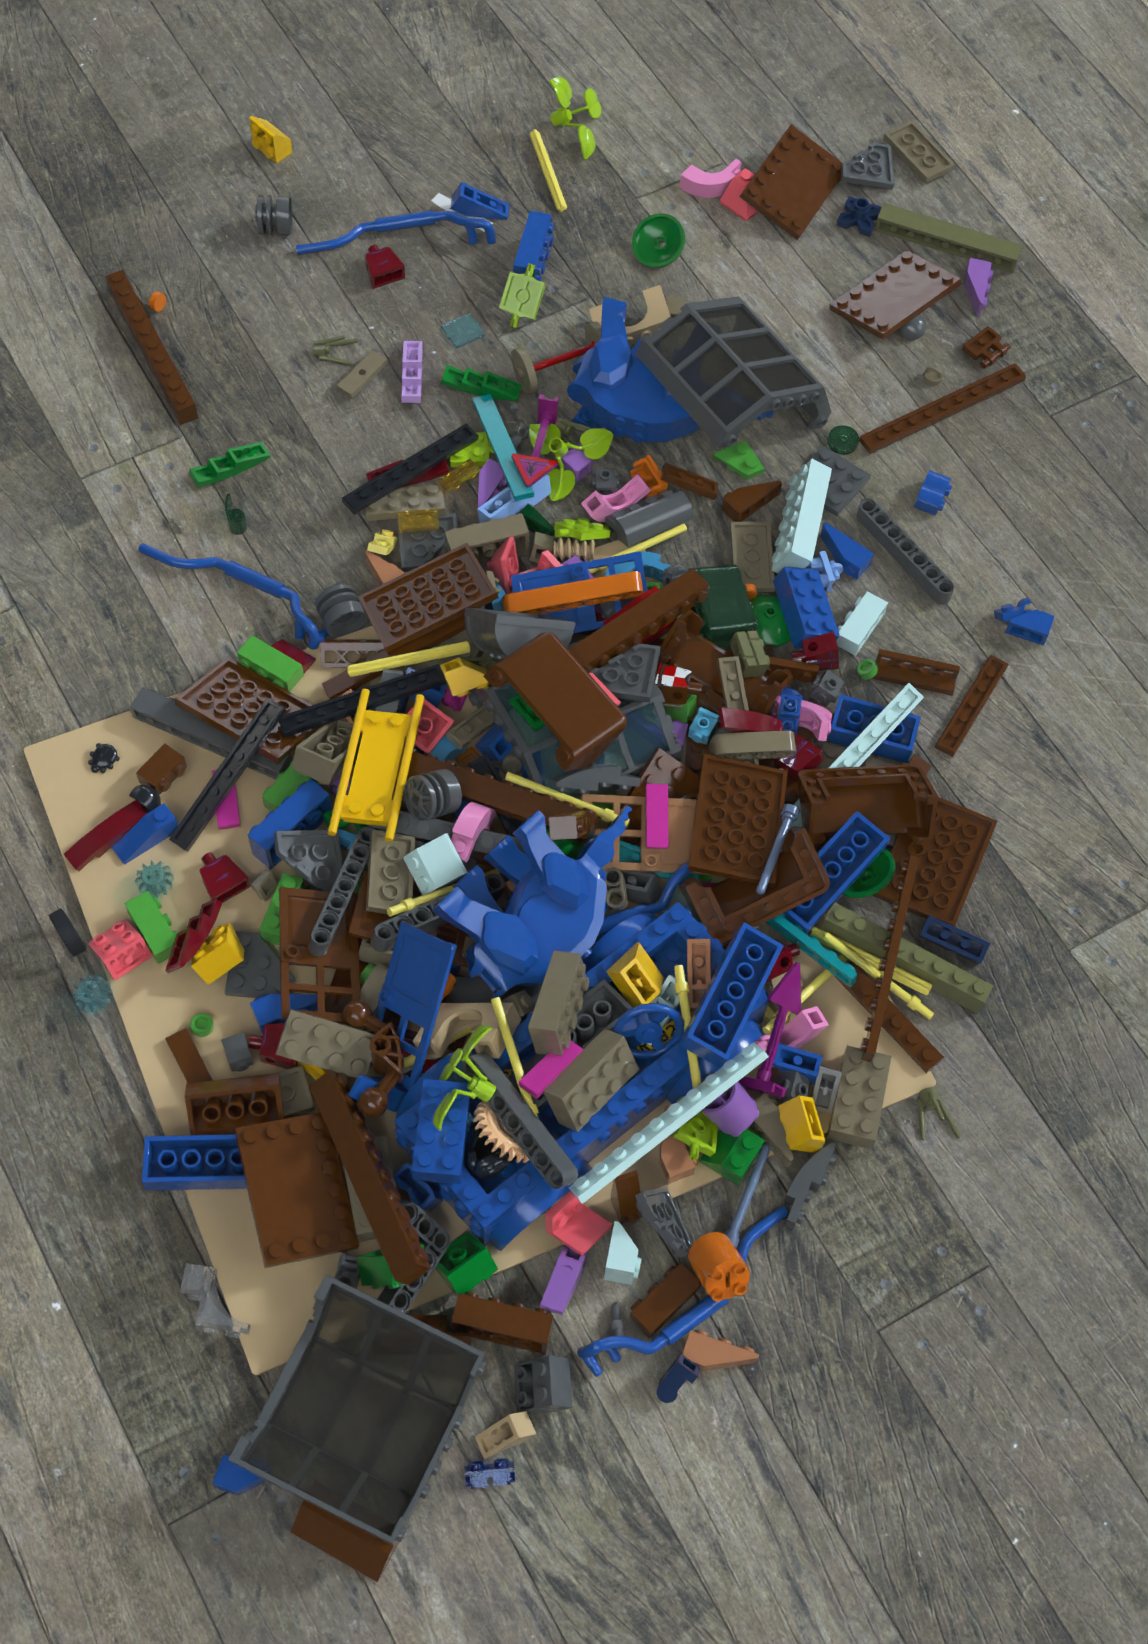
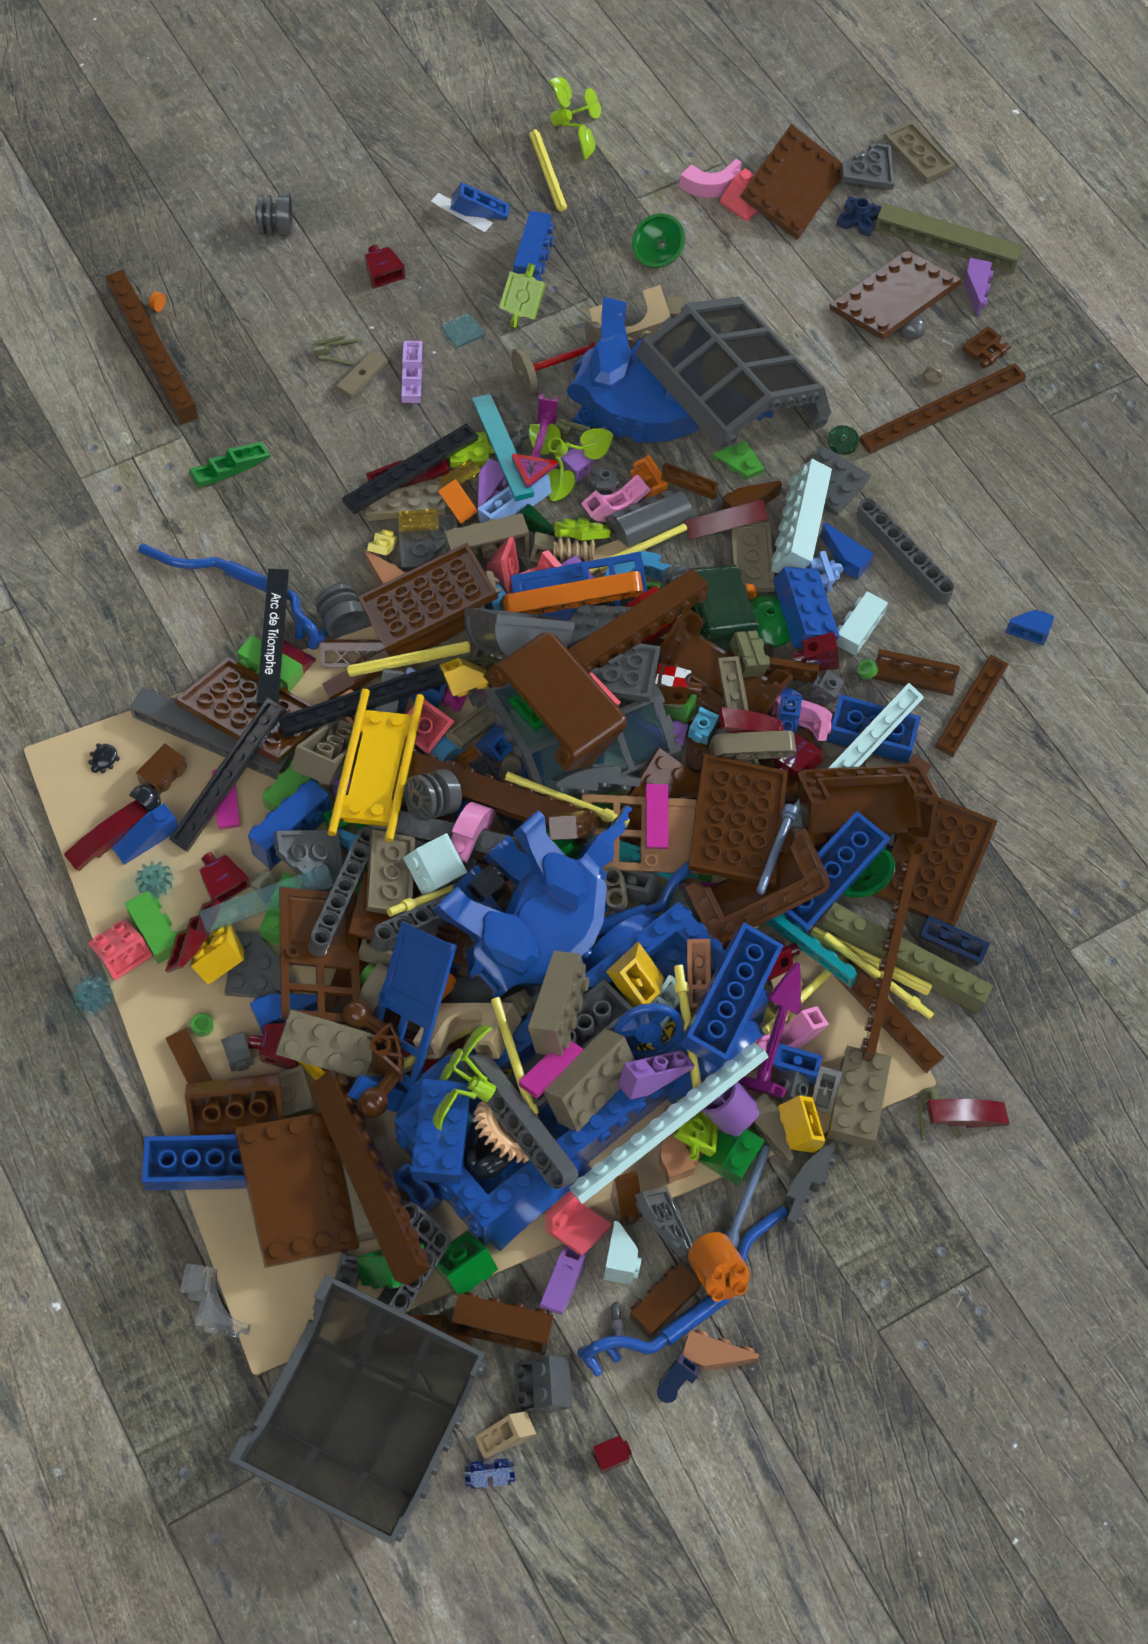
(67, 932): black tyre -> none
(234, 1479): blue slope -> none
(235, 517): clear green panel -> none
(262, 899): none -> clear light blue tile
(269, 139): yellow slope -> none
(273, 636): none -> black tile
(343, 1541): reddish brown slope -> none
(402, 222): blue piece -> none
(458, 501): none -> orange hinge
(480, 384): green slope -> none
(486, 883): none -> black brick
(591, 618): none -> dark grey plate
(611, 1454): none -> dark red brick
(650, 1074): none -> medium lavender slope
(725, 519): none -> slope
(932, 493): blue brick -> none
(967, 1112): none -> dark red slope
(1009, 611): blue plate -> none

